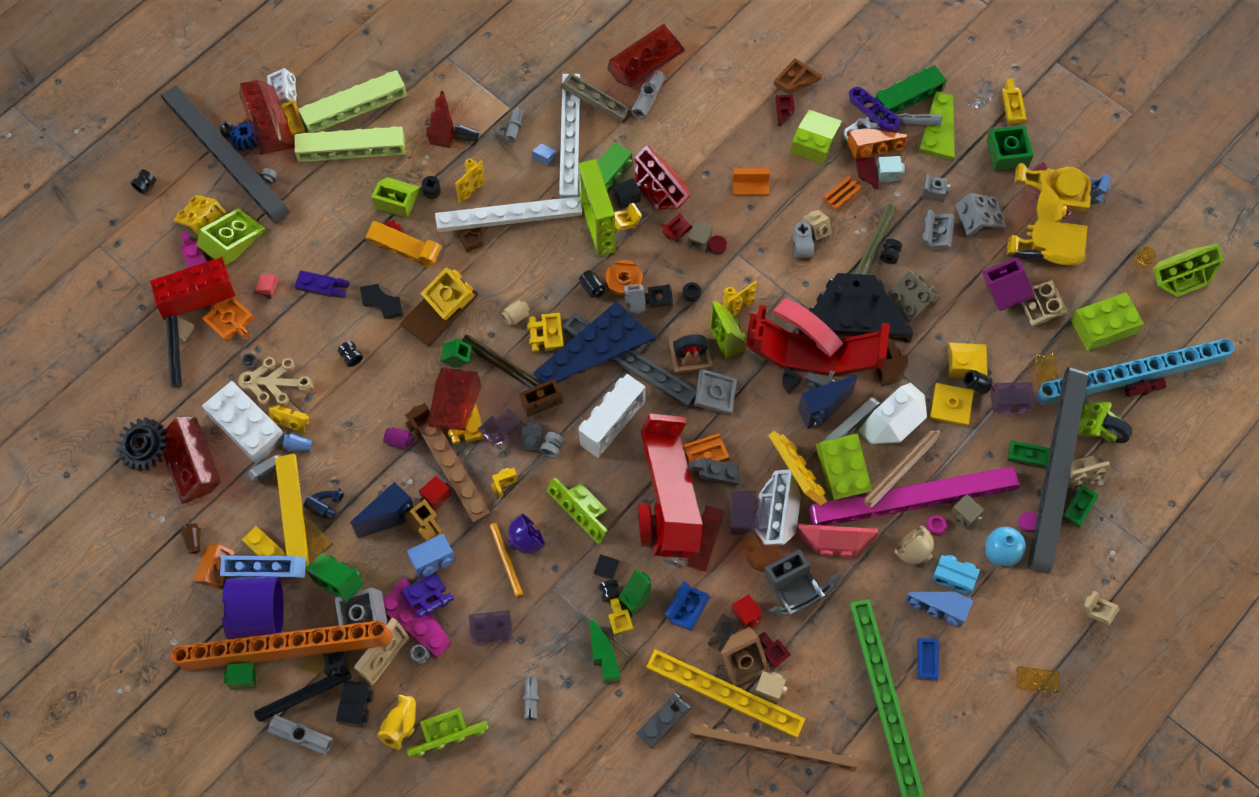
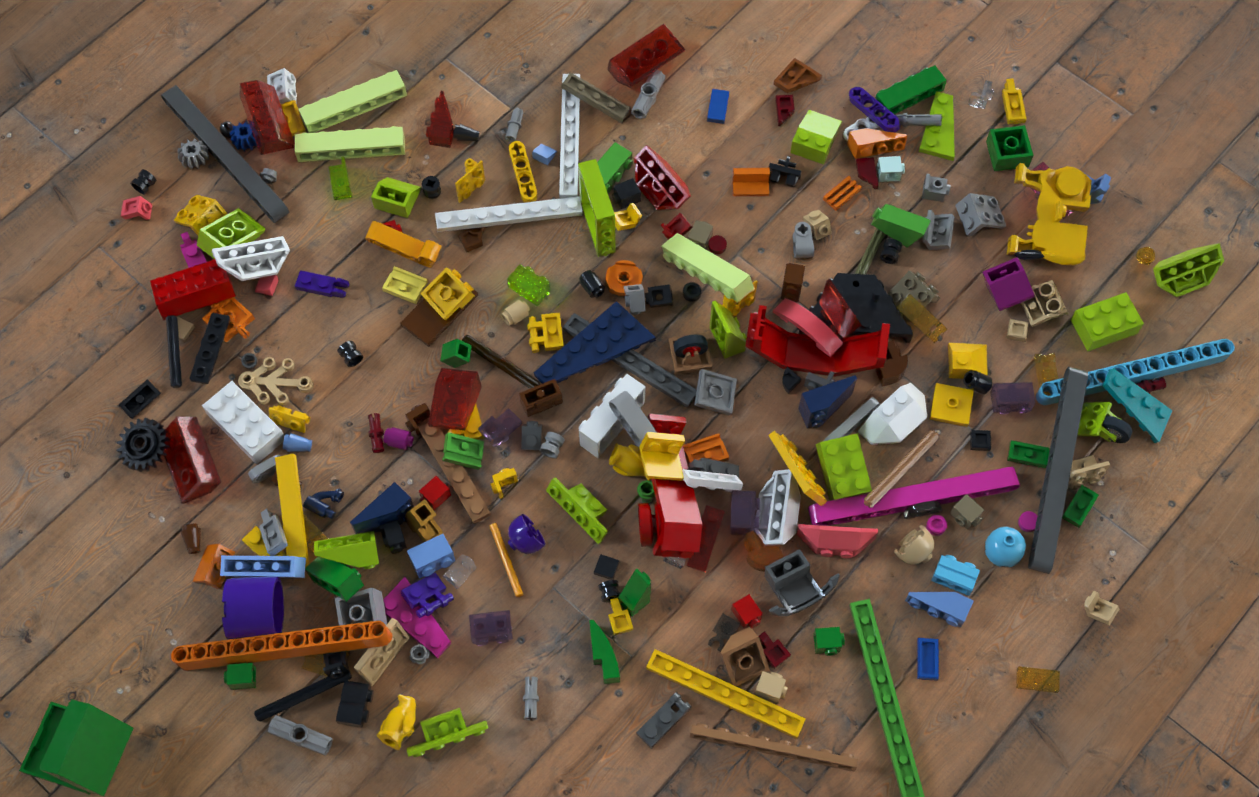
(77, 747): none -> green container
(136, 207): none -> coral bracket
(139, 399): none -> black slope
(193, 154): none -> light grey gear
(209, 348): none -> black bracket
(253, 258): none -> white wedge
(272, 533): none -> light grey hinge
(340, 180): none -> clear neon green panel
(353, 550): none -> lime slope
(374, 297): black tile -> none
(376, 433): none -> dark red pin
(393, 536): none -> black brick
(405, 285): none -> light yellow plate
(460, 571): none -> clear bracket
(463, 451): none -> bright green plate
(522, 172): none -> yellow beam
(528, 284): none -> clear neon green brick
(627, 460): none -> yellow animal
(631, 417): none -> light grey beam
(646, 491): none -> bright green cone
(661, 455): none -> yellow bracket
(686, 606): blue bracket -> none
(707, 267): none -> yellowish green brick
(712, 480): none -> white plate
(718, 106): none -> blue tile
(777, 170): none -> black hips
(792, 282): none -> reddish brown brick
(828, 640): none -> green brick
(838, 311): none -> clear red slope
(900, 224): none -> bright green slope
(921, 317): none -> clear yellow plate
(923, 509): none -> clear smoke tile
(980, 440): none -> black tile
(1017, 330): none -> tan tile
(1139, 404): none -> teal wing

